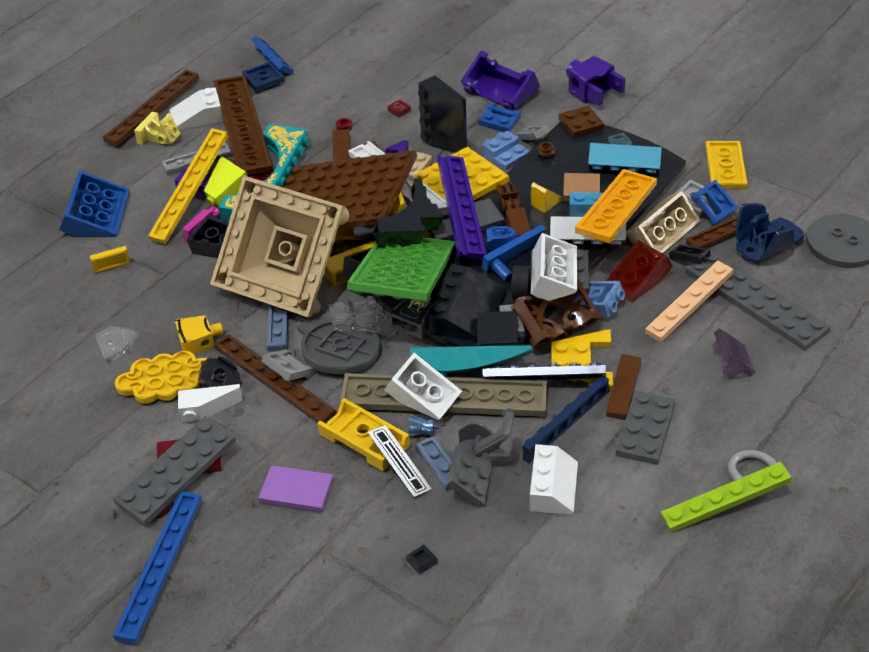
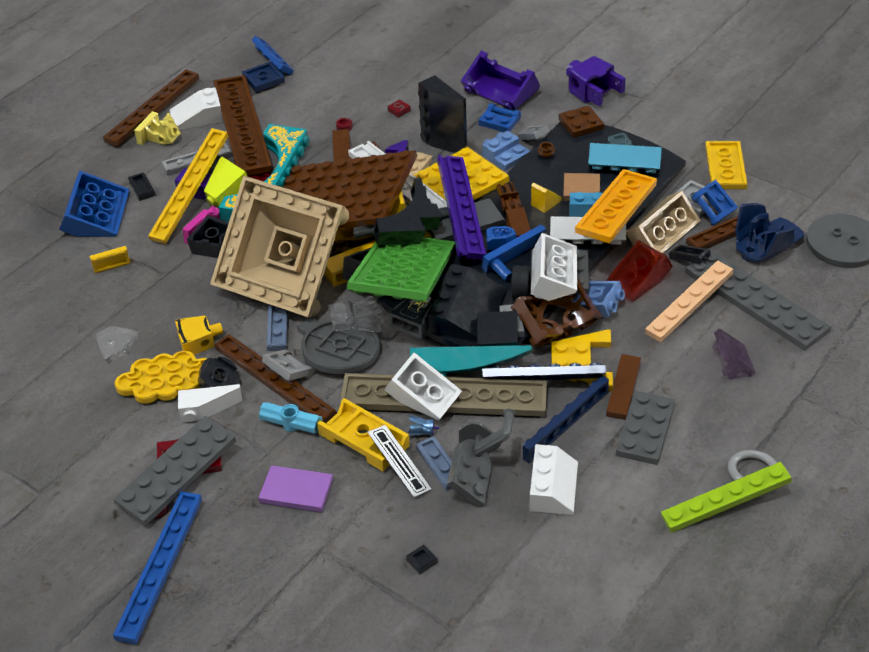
(141, 186): none -> black tile
(289, 417): none -> medium azure piece

